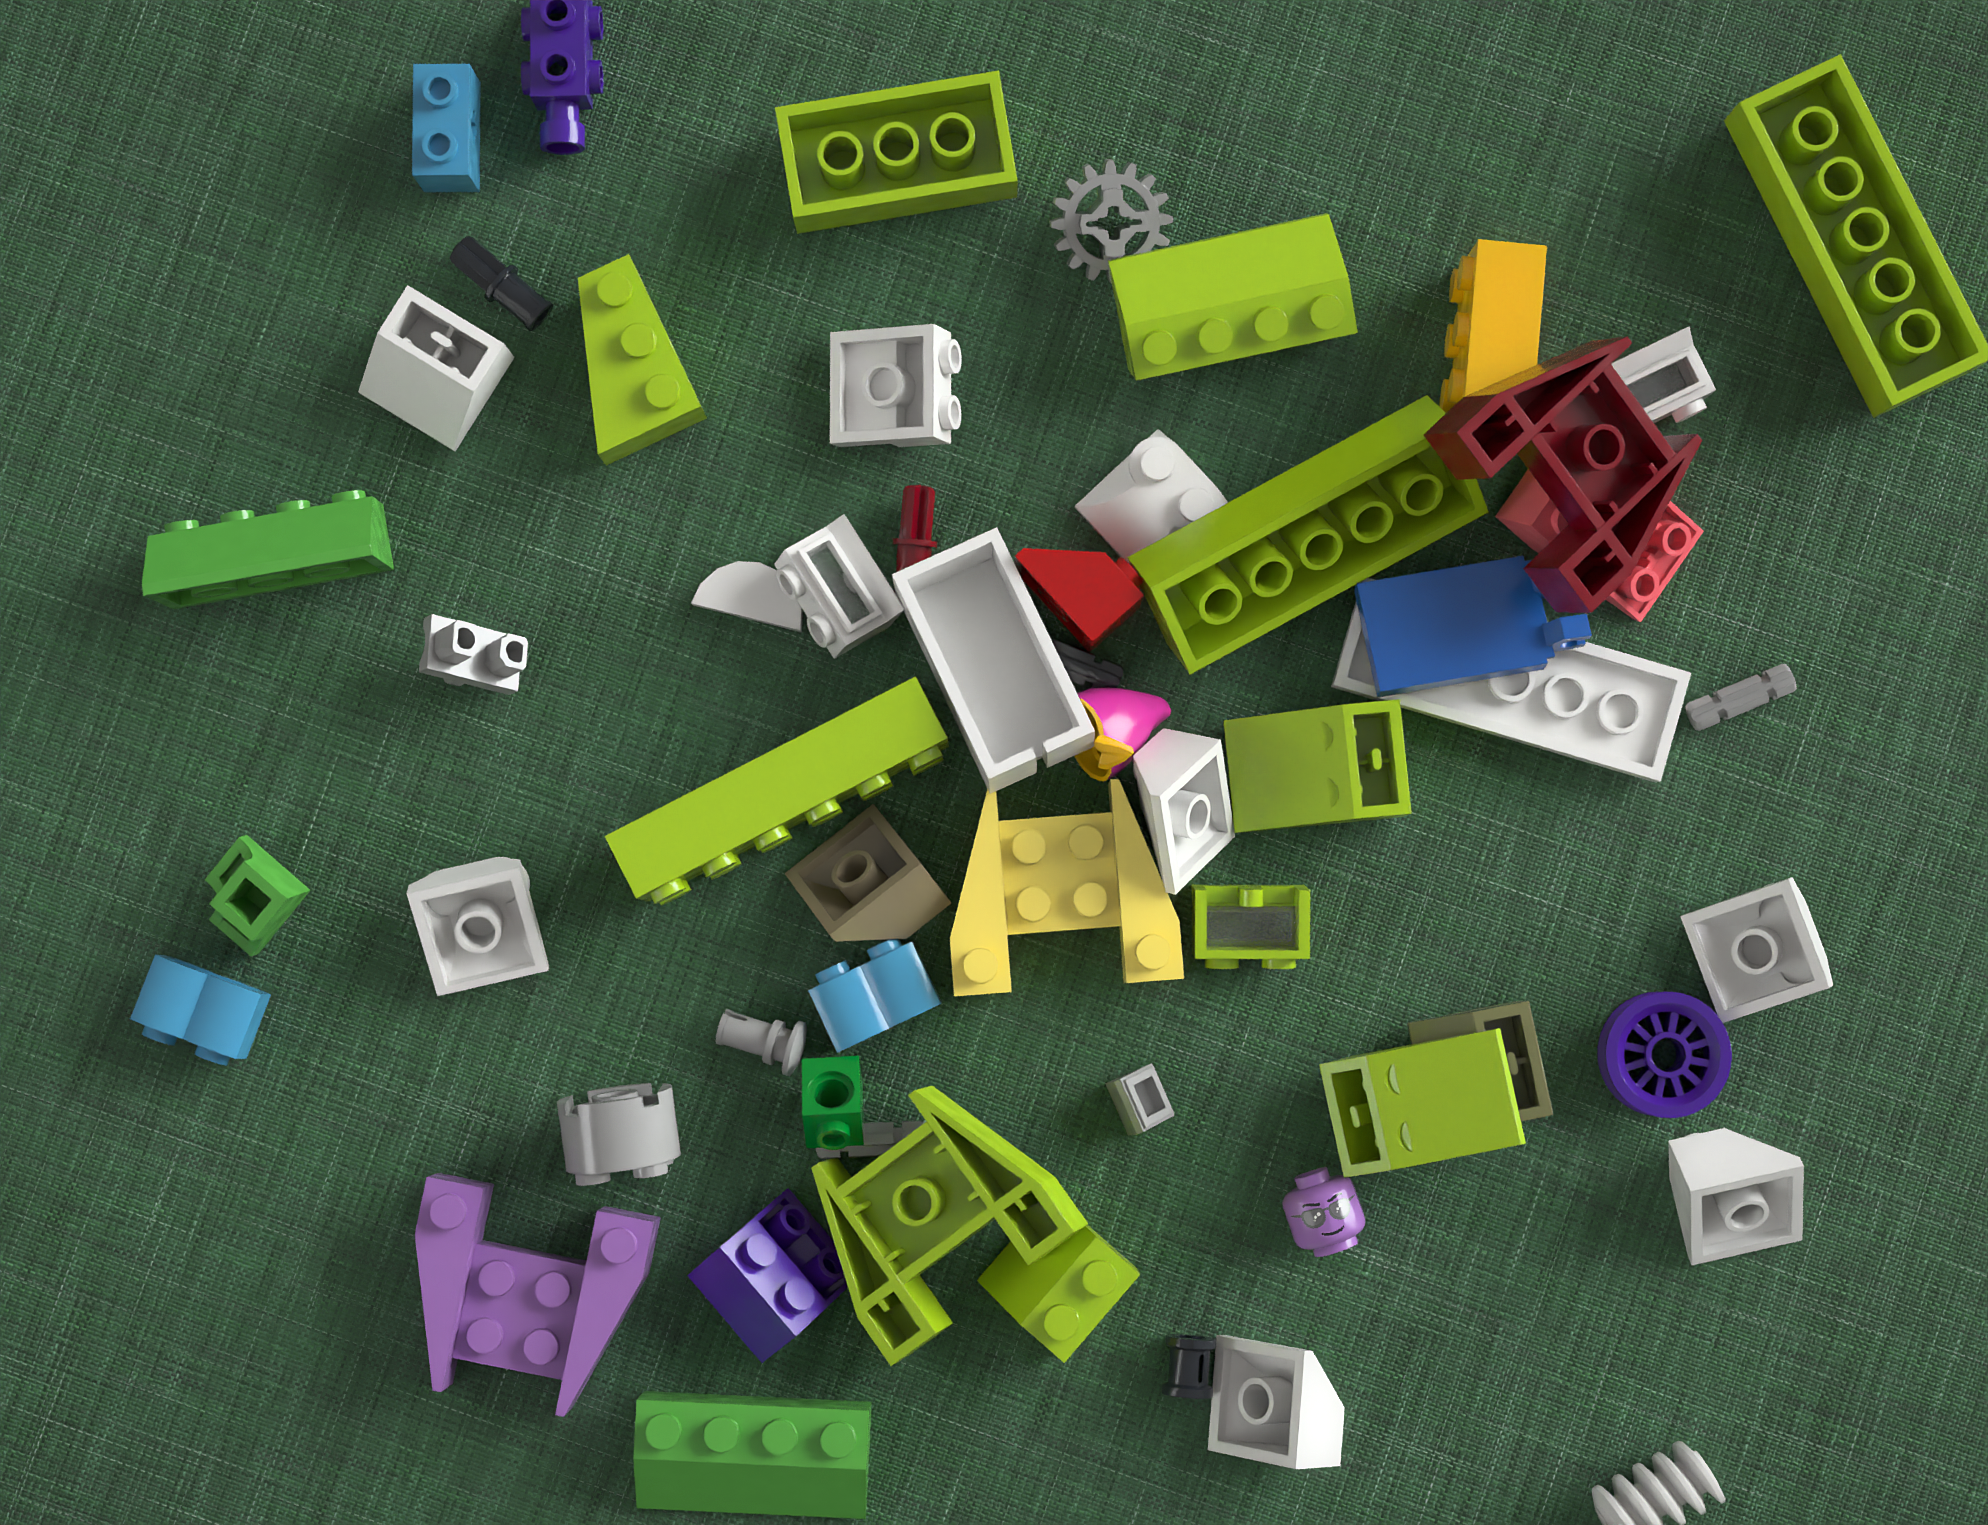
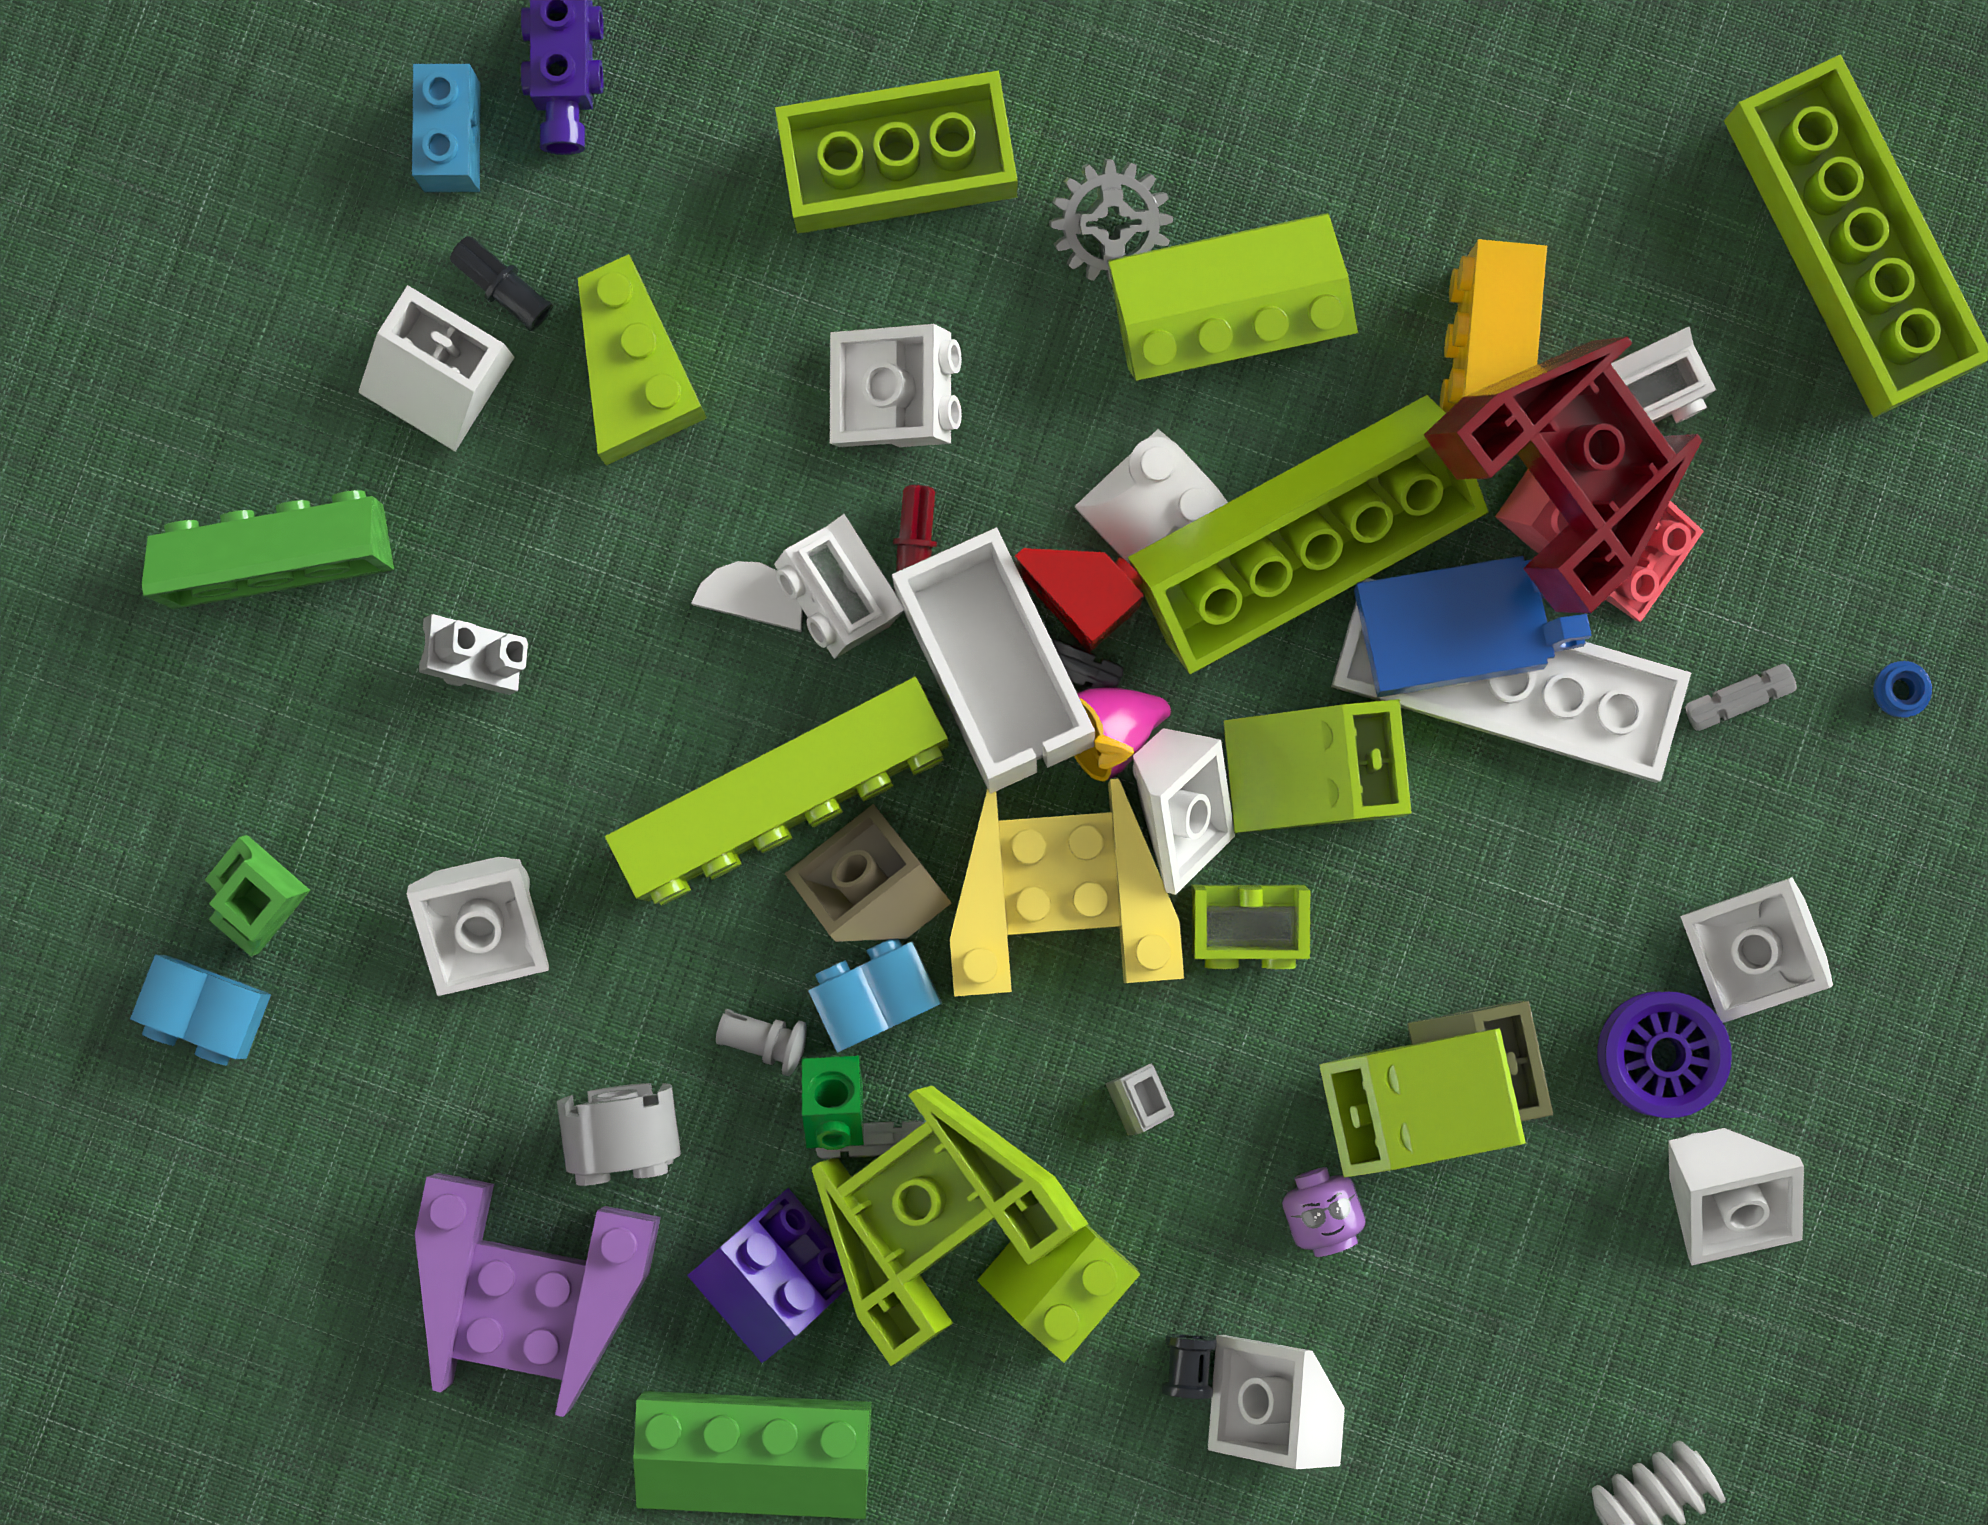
(1919, 689): none -> blue plate

